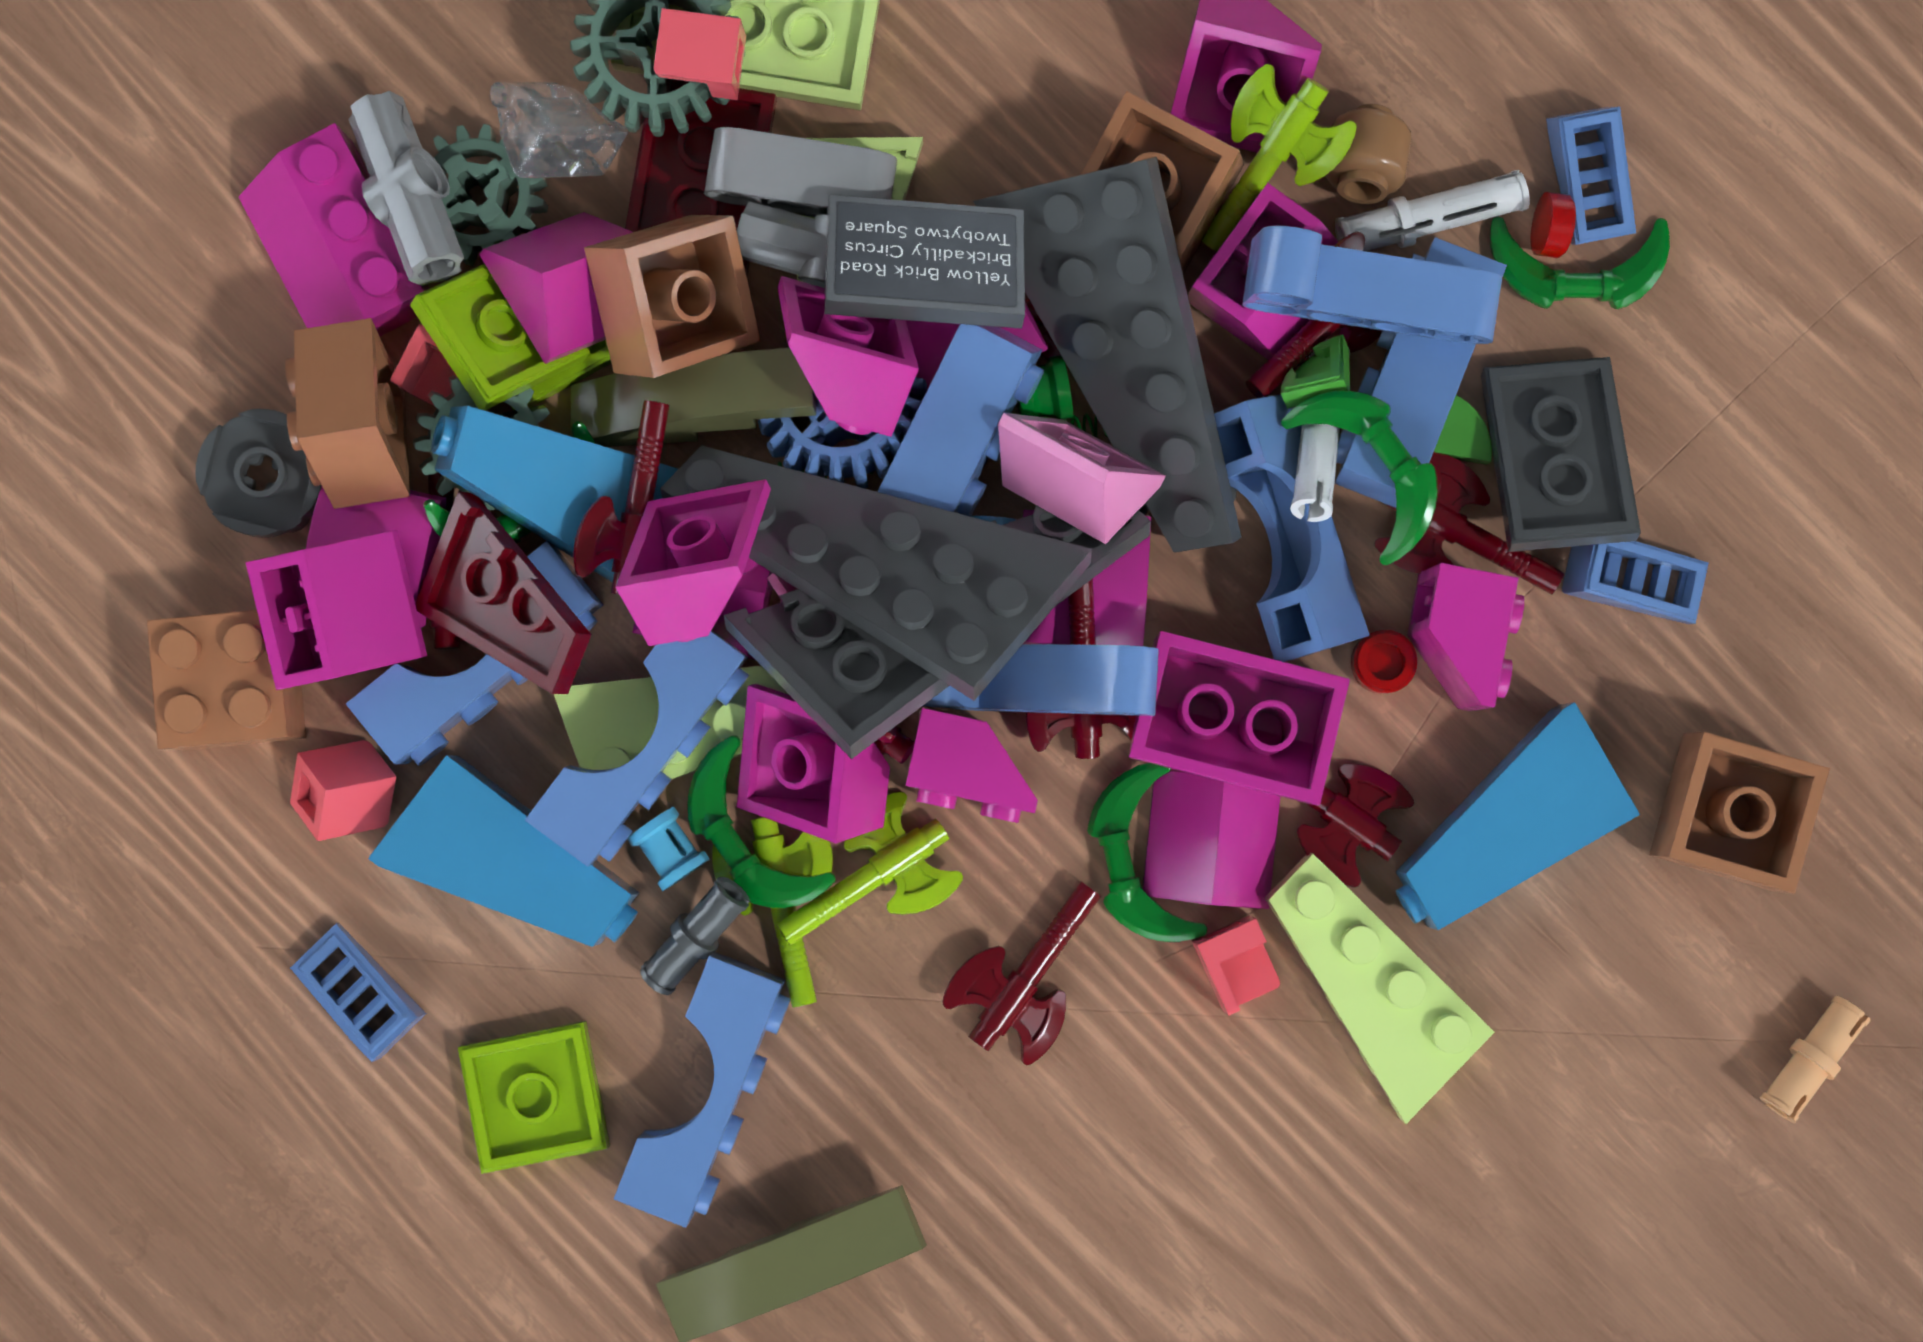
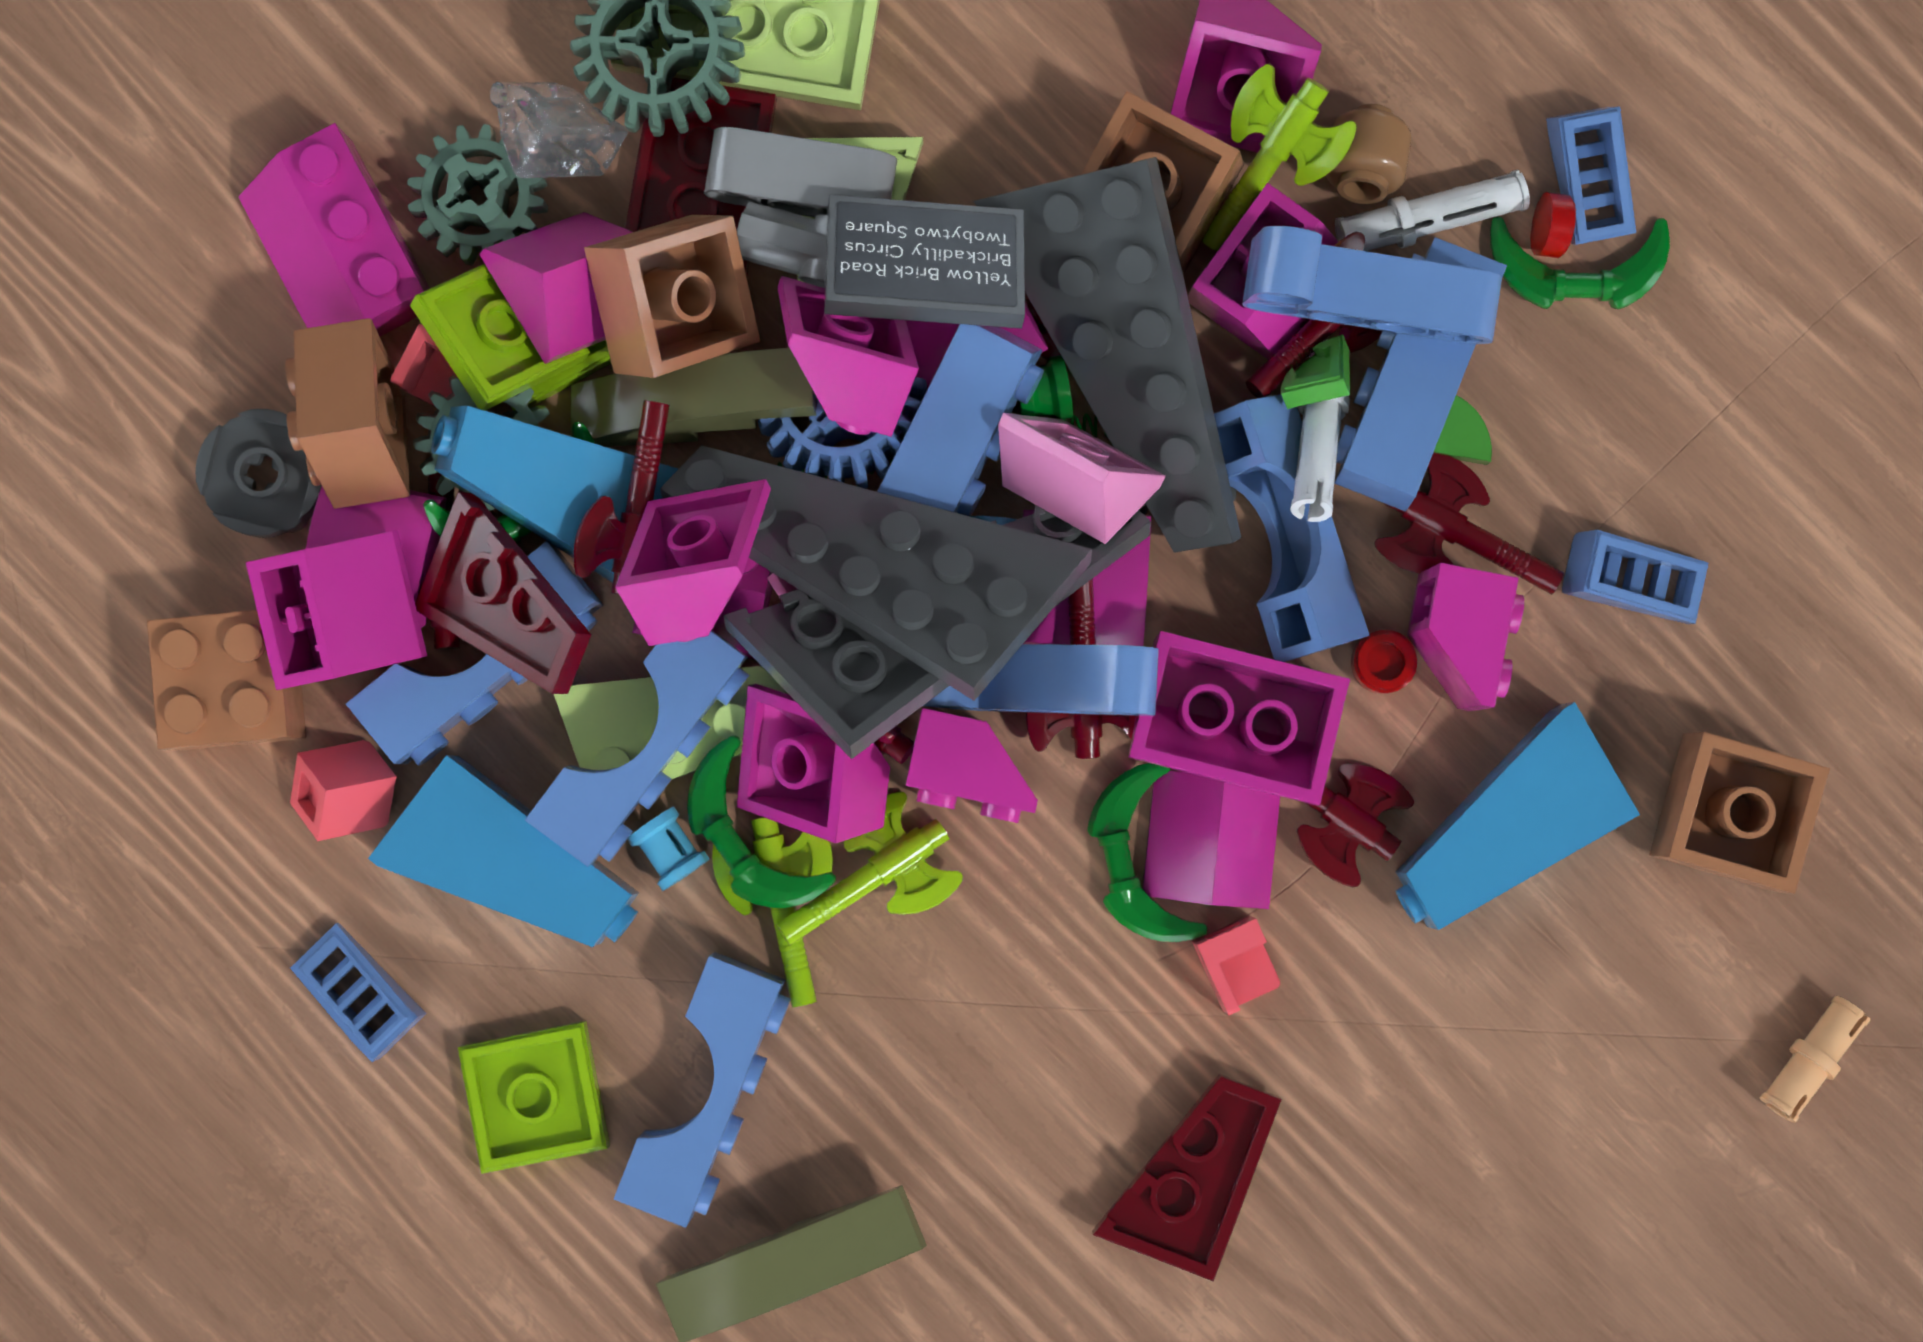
(405, 188): light grey piece -> none
(694, 936): dark grey pin -> none
(701, 50): coral panel -> none
(1010, 999): dark red piece -> none
(1196, 1181): none -> dark red wing
(1389, 1000): yellowish green wing -> none
(1413, 481): green piece -> none
(1560, 454): dark grey tile -> none

